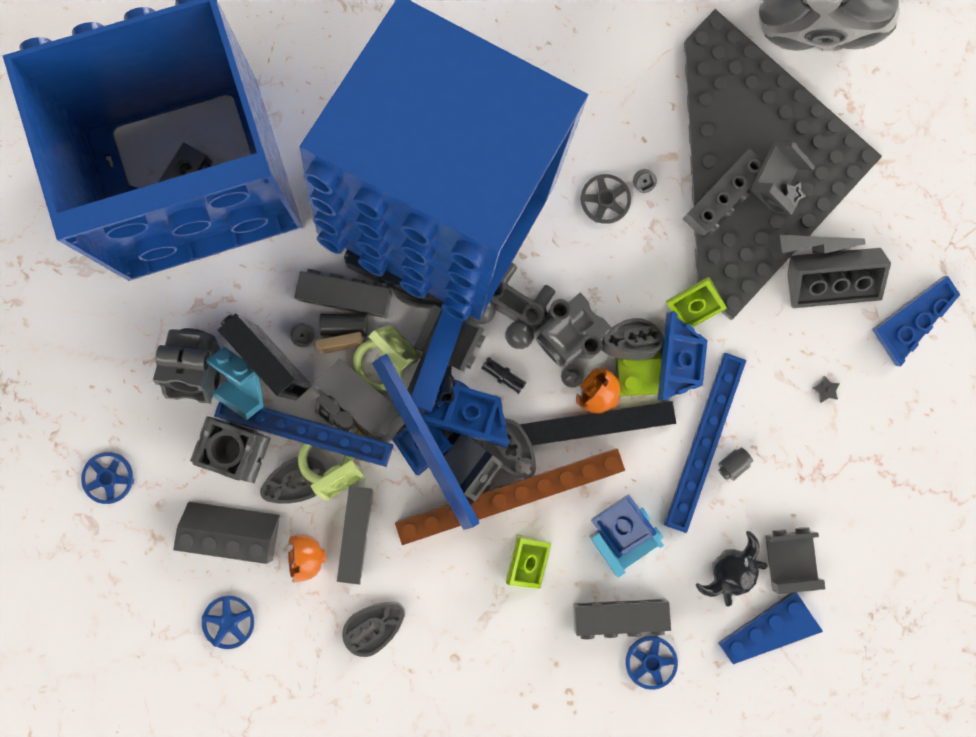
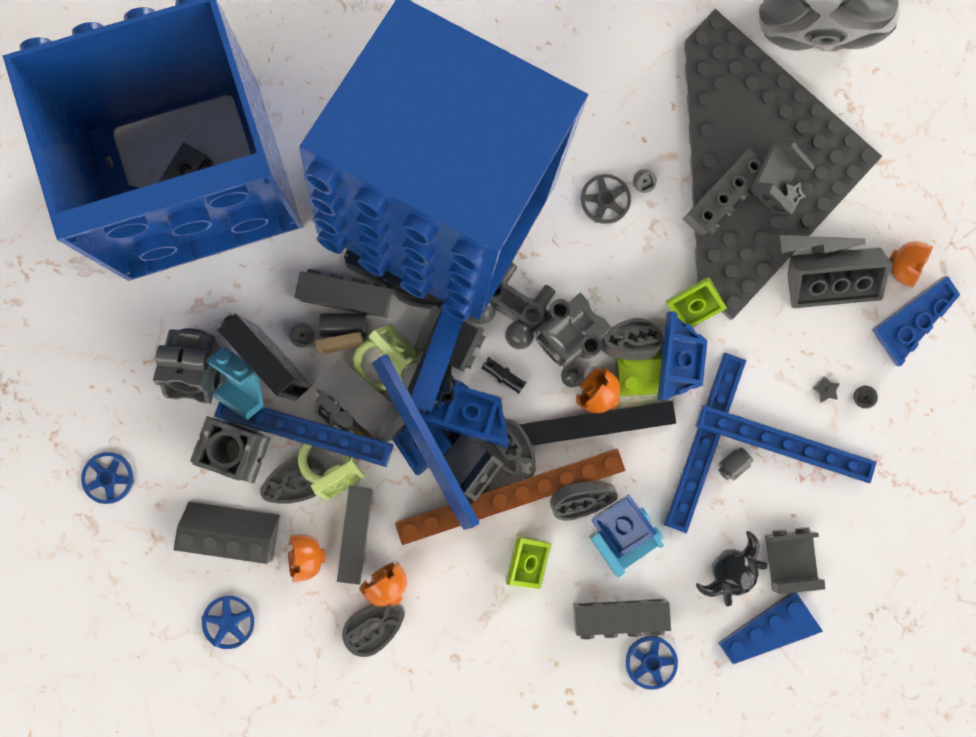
(385, 586): none -> orange cylinder
(582, 499): none -> dark grey piece
(785, 444): none -> blue tile
(865, 397): none -> dark grey tile
(909, 262): none -> orange cylinder

